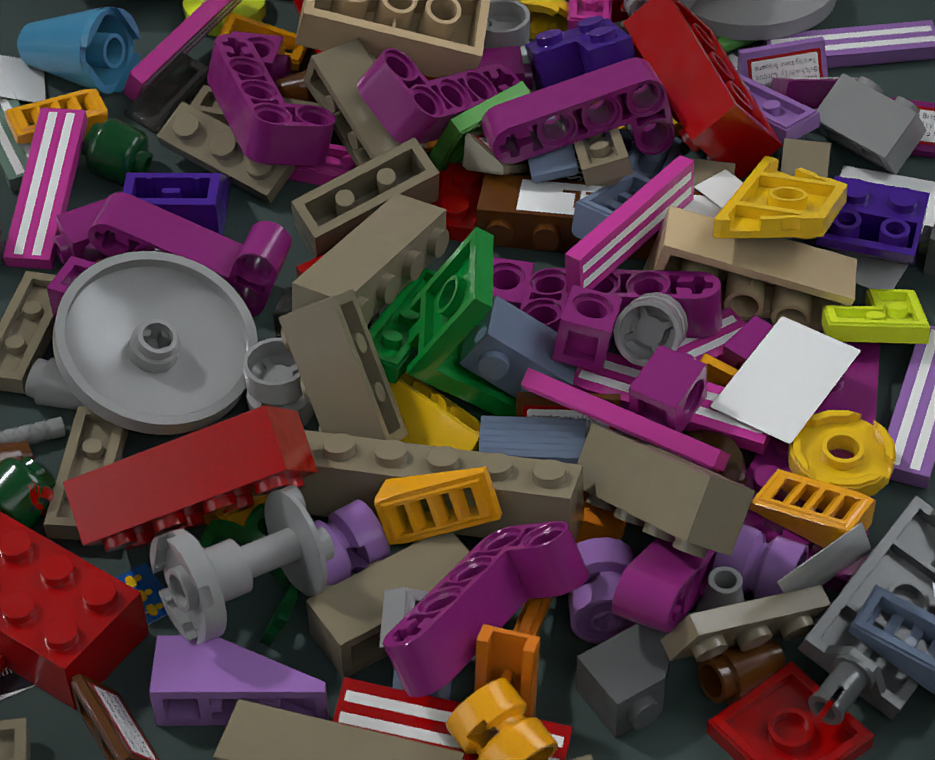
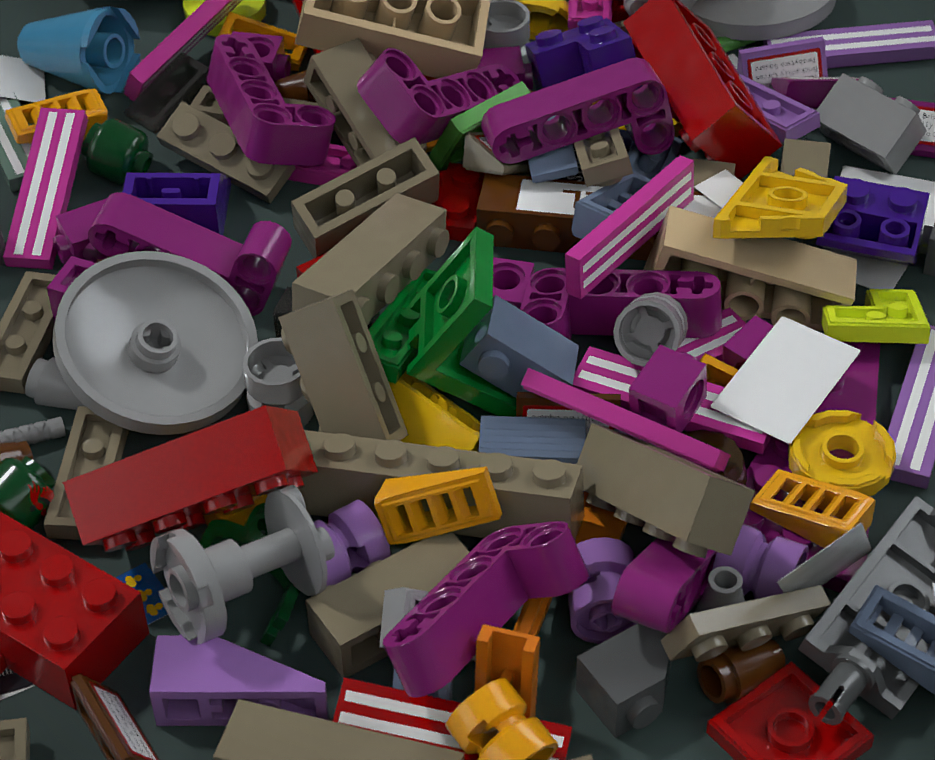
(586, 328): magenta brick -> none

